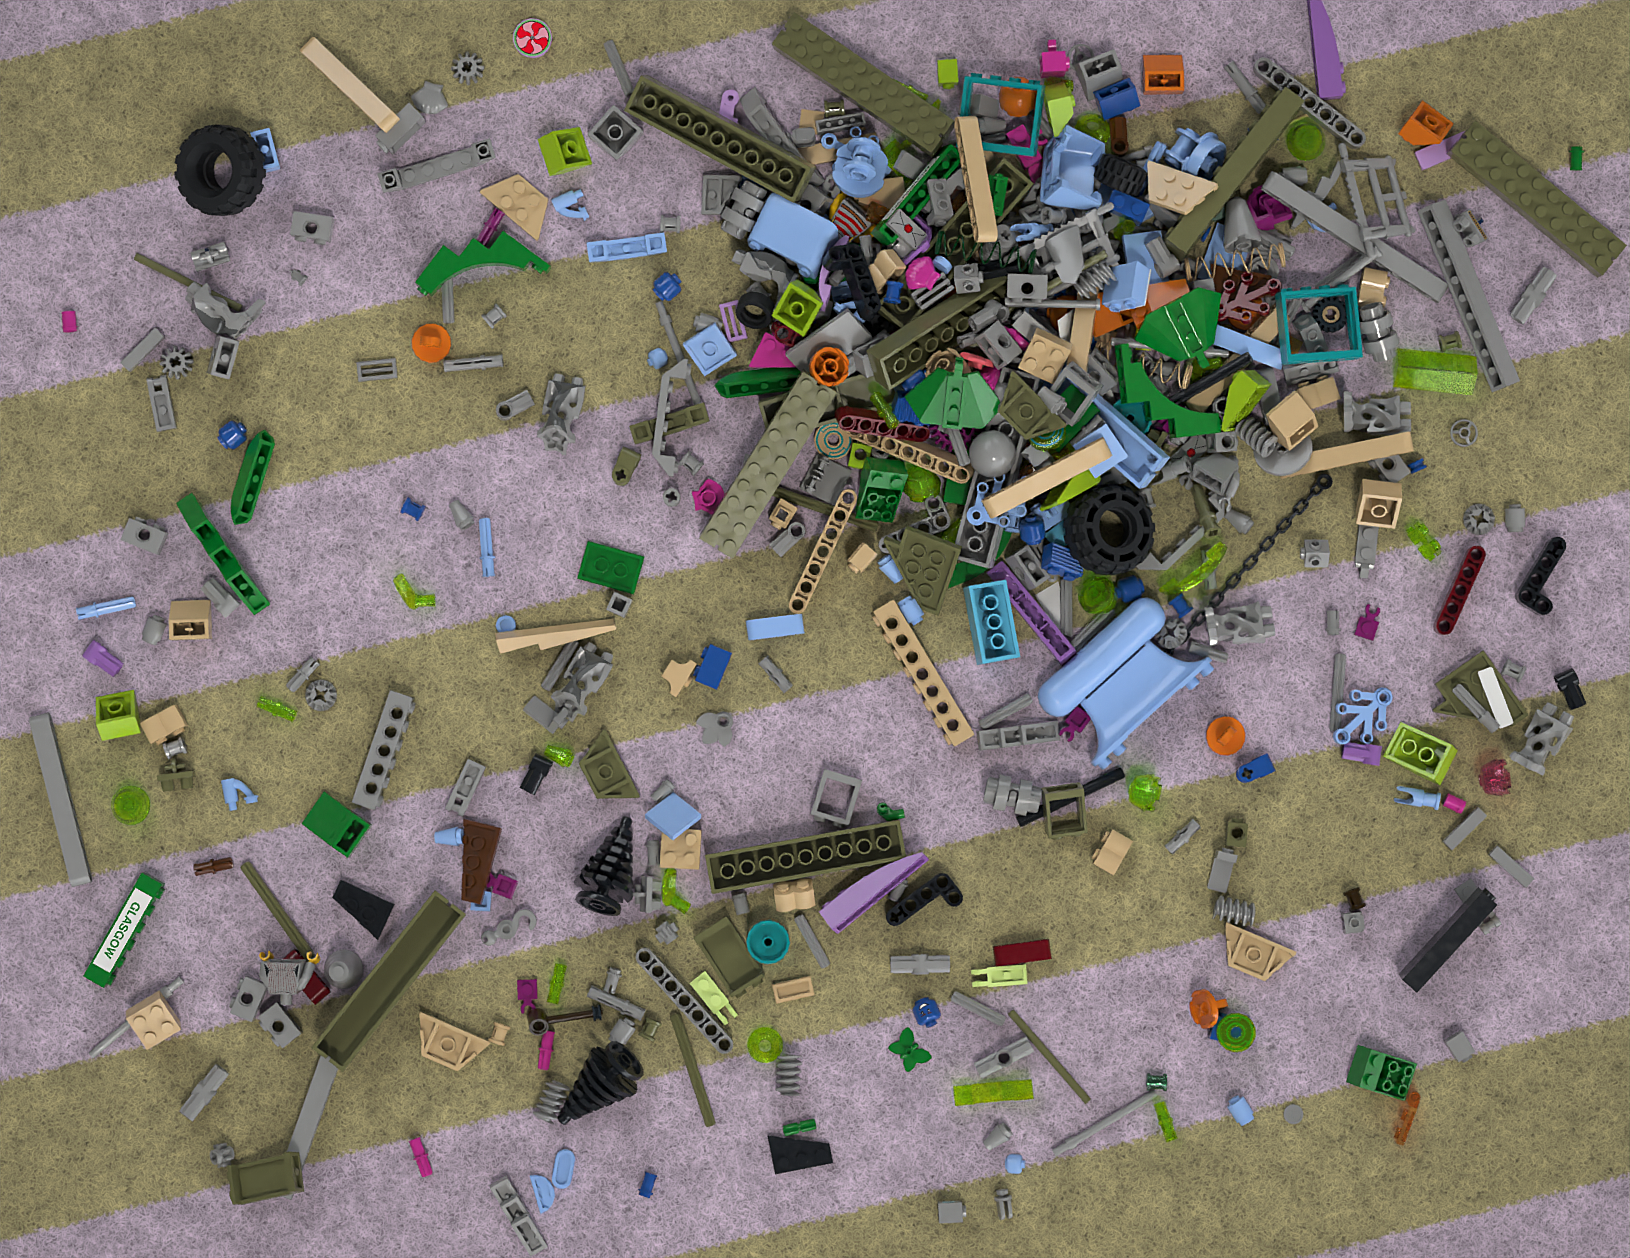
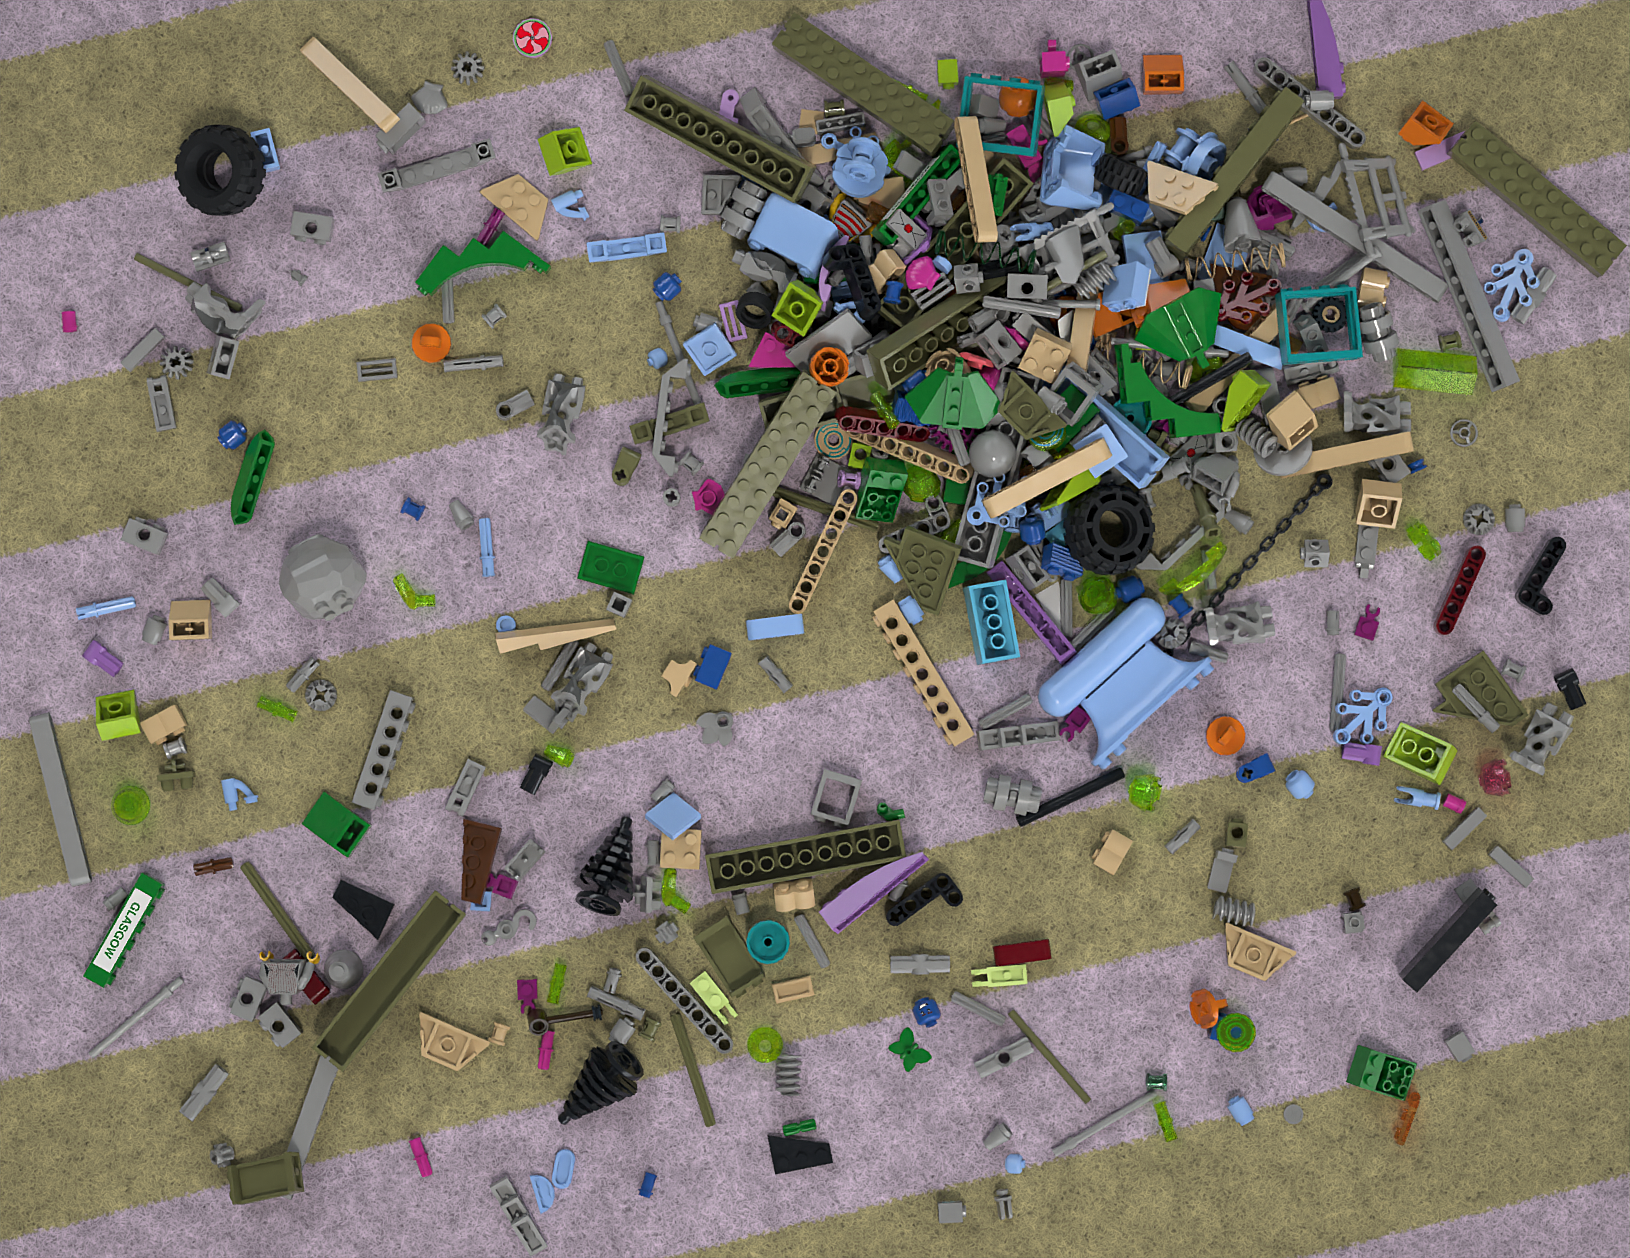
(114, 899): none -> light grey pin
(153, 1020): tan brick -> none
(221, 554): green arch -> none
(321, 578): none -> light grey rock
(450, 836): light blue cone -> none
(524, 859): none -> light grey hinge
(551, 1101): light grey piece -> none
(606, 771): olive wing -> none
(615, 133): light grey slope -> none
(842, 476): none -> lavender bush
(861, 558): tan brick -> none
(993, 1092): clear neon green slope -> none
(1021, 307): none -> light grey axle
(1051, 215): light grey bush -> none
(1063, 792): olive window -> none
(1300, 784): none -> light blue head
(1306, 141): clear neon green cone -> none
(1319, 100): none -> light grey brick
(1495, 697): white sticker -> none
(1513, 281): none -> light blue plant
(1576, 158): green pin -> none

